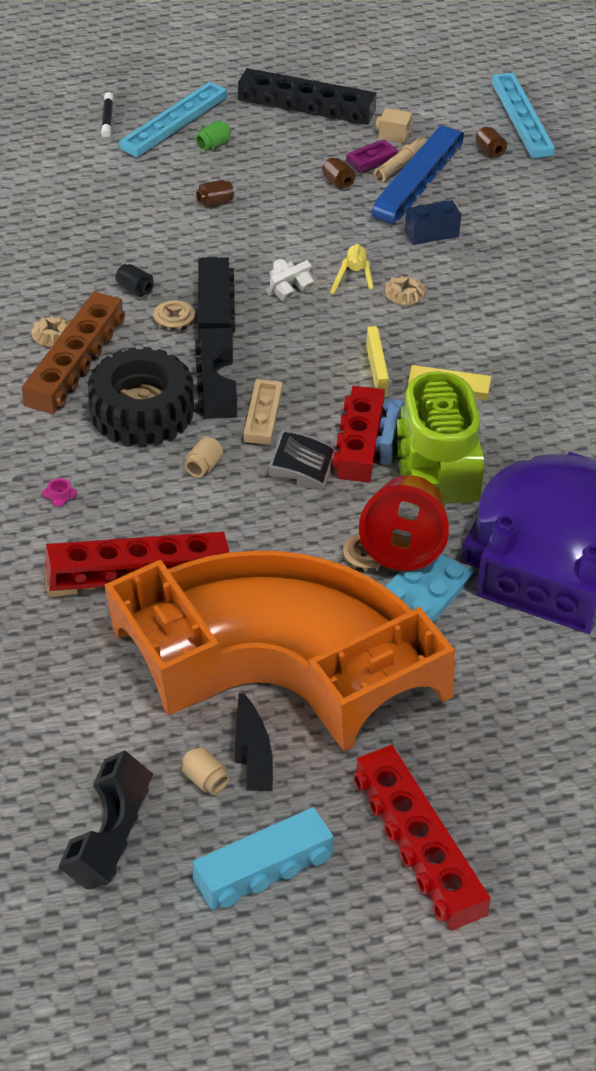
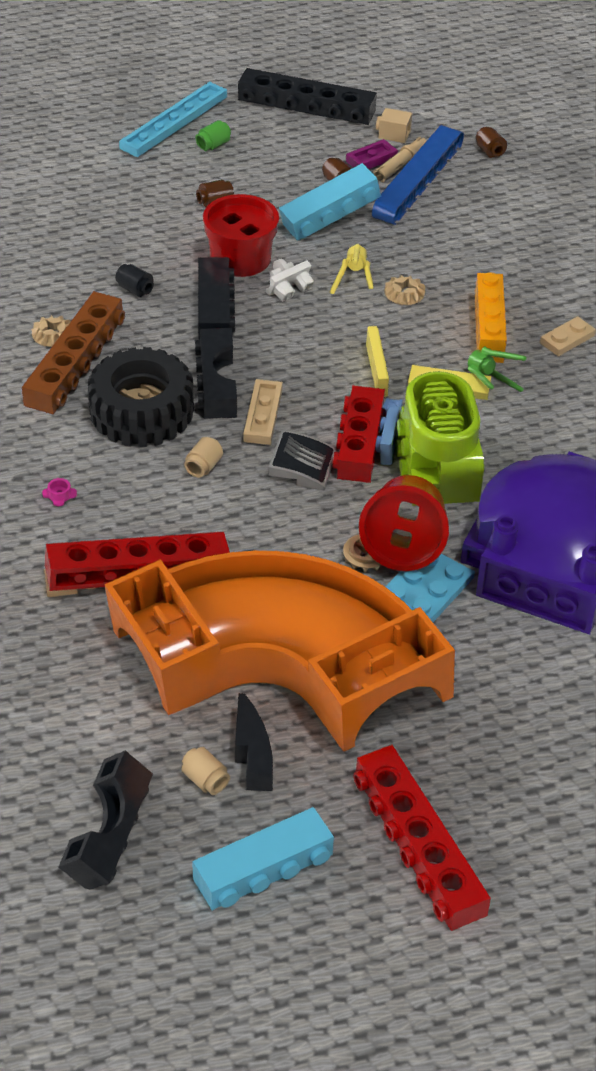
(107, 115): bar -> none
(173, 308): tan gear -> none
(242, 231): none -> red piece
(330, 202): none -> medium azure brick
(432, 222): dark blue brick -> none
(483, 363): none -> bright green plant
(490, 313): none -> light orange brick
(523, 115): medium azure plate -> none
(567, 336): none -> tan plate

